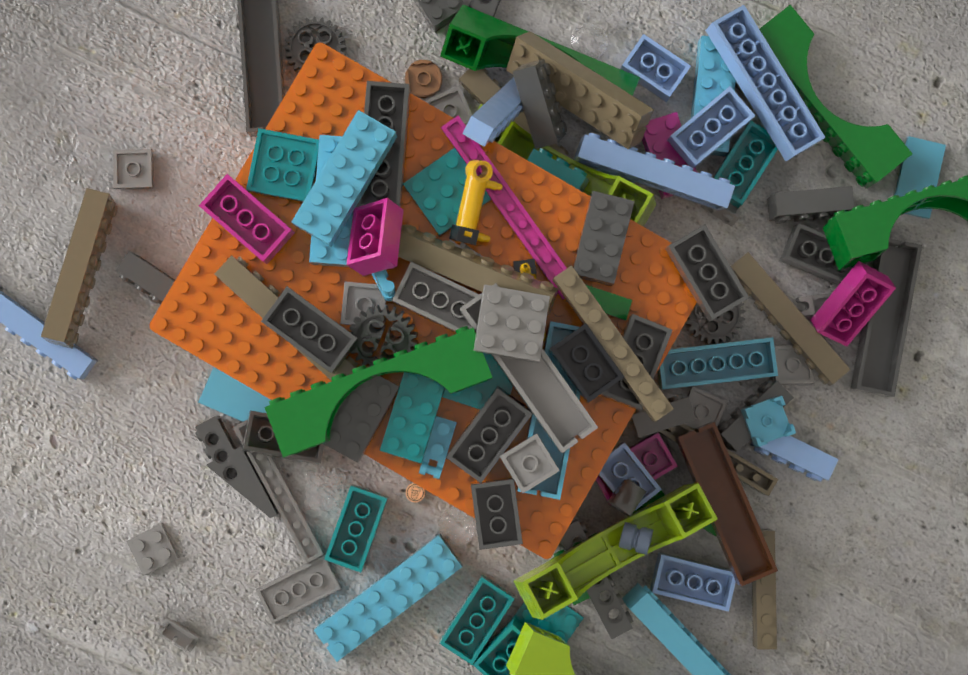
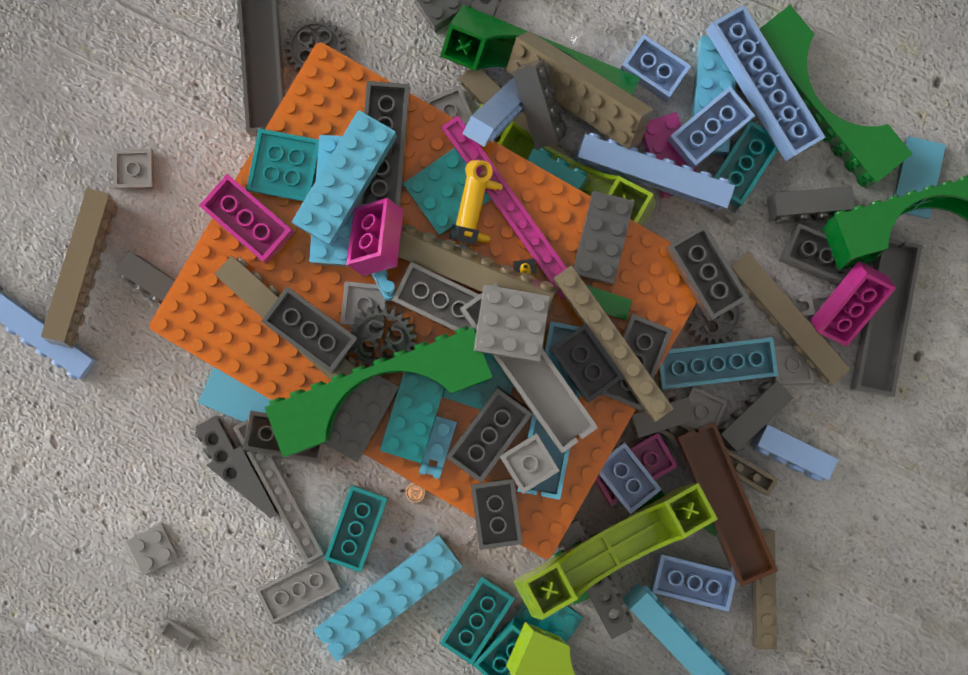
(424, 78): medium nougat tile -> none
(627, 497): dark grey piece -> none
(636, 538): sand blue wheel -> none
(767, 421): medium azure panel -> none

